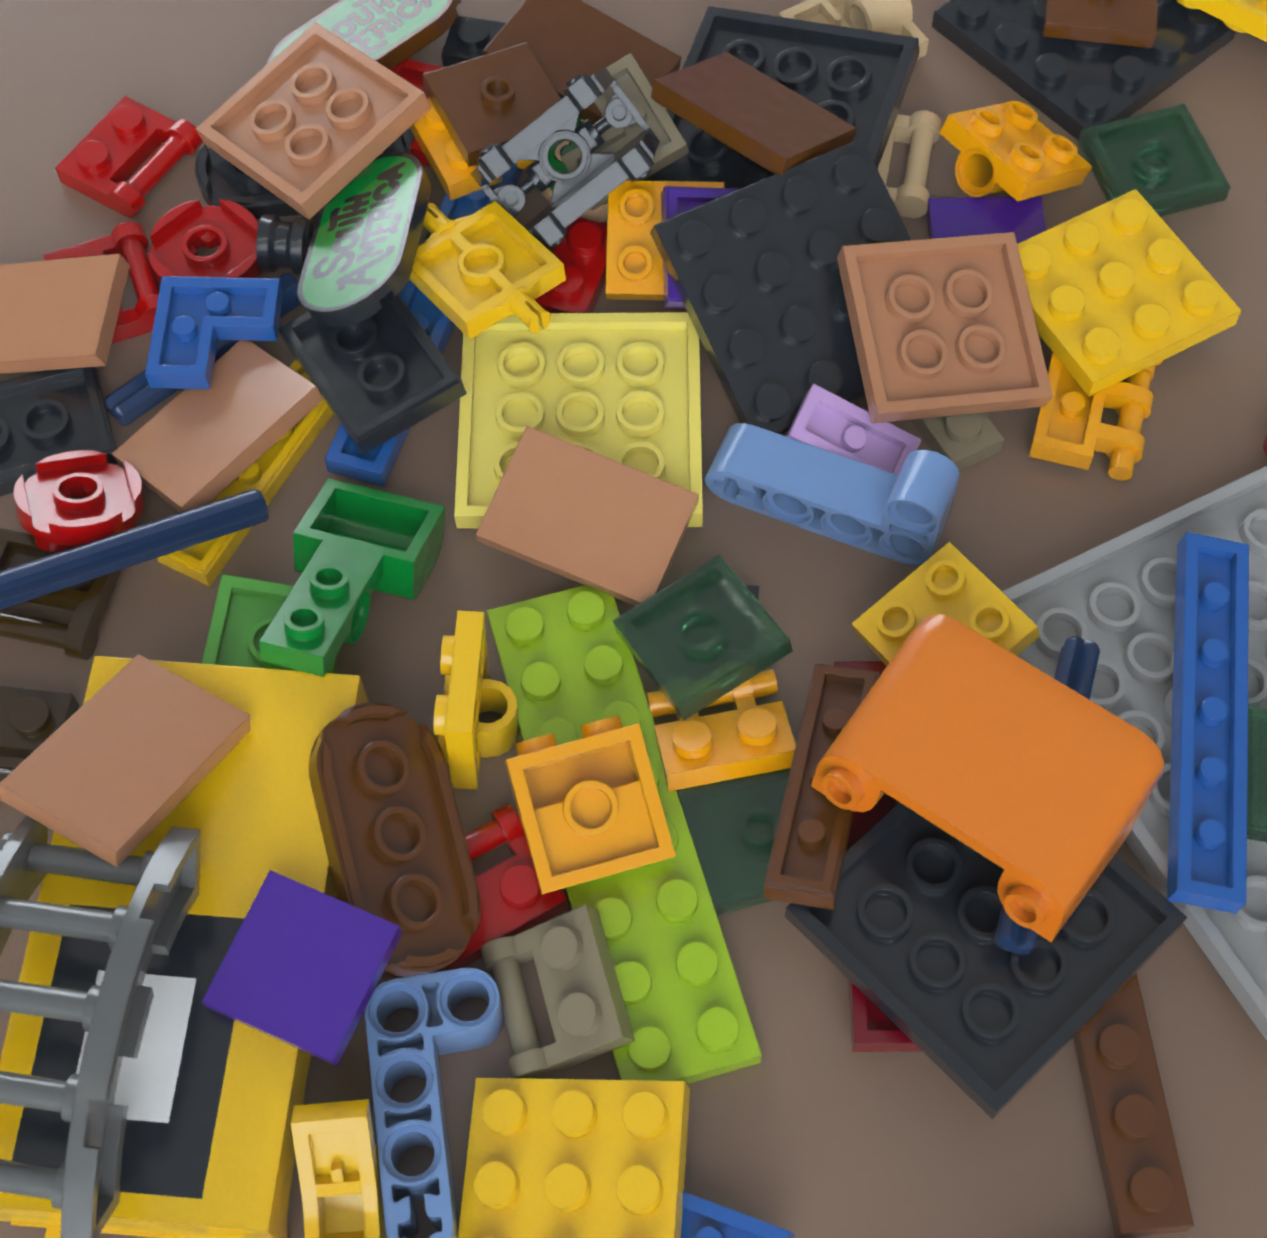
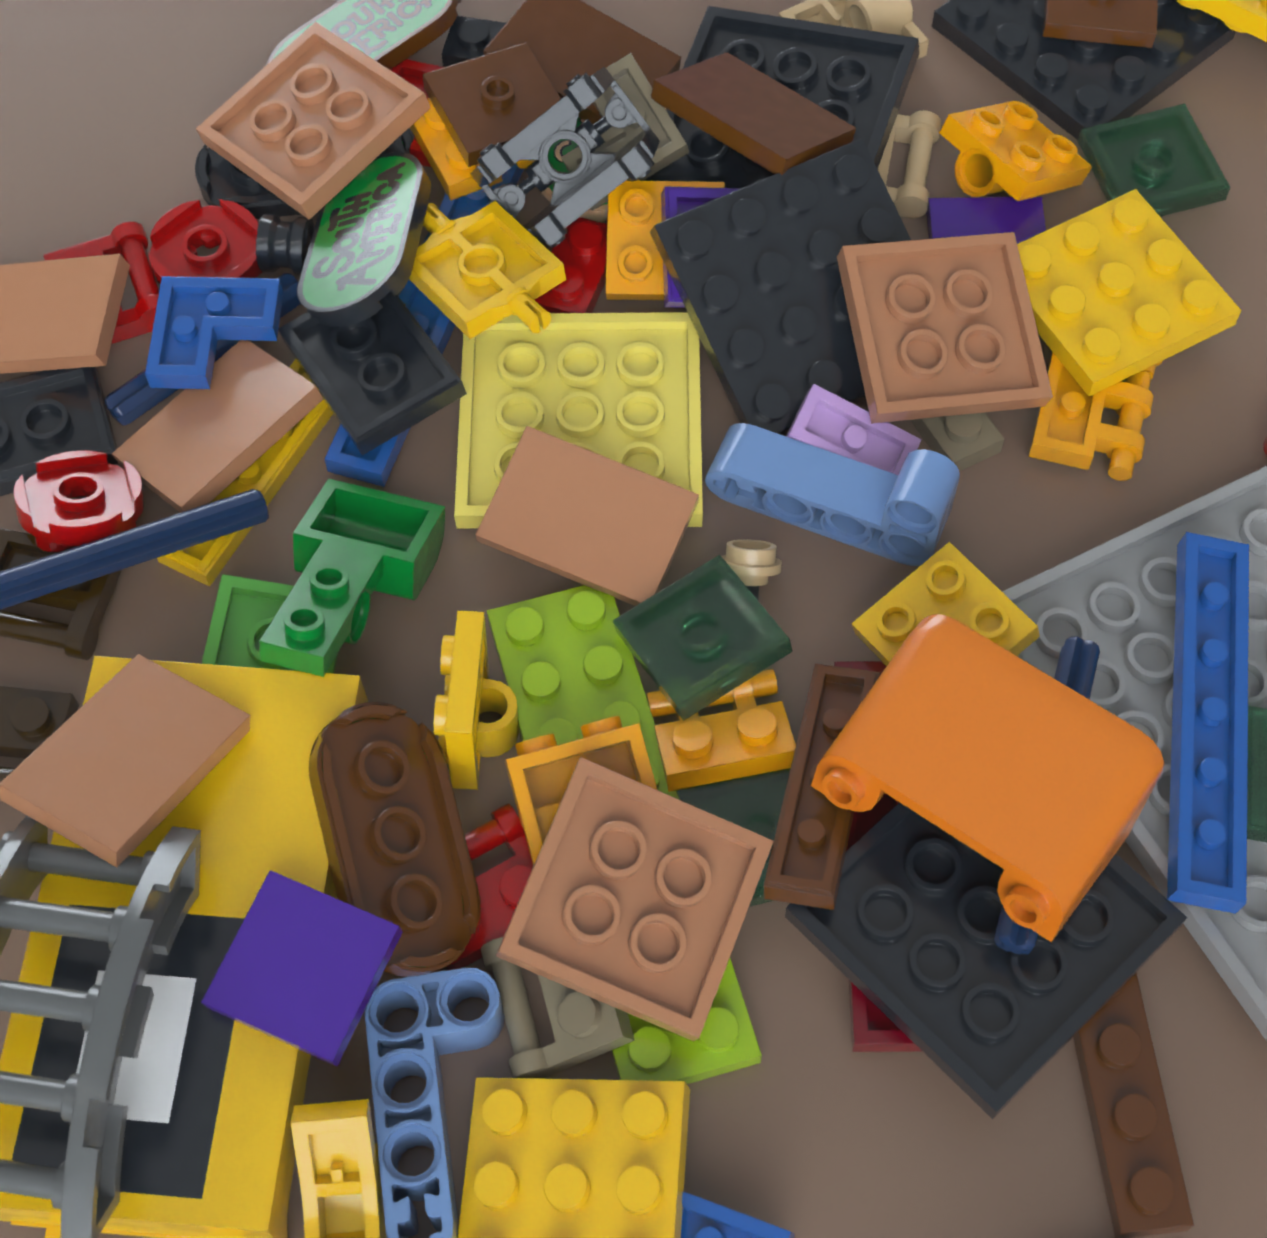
(119, 147): red plate -> none
(636, 899): none -> nougat plate
(753, 560): none -> tan plate

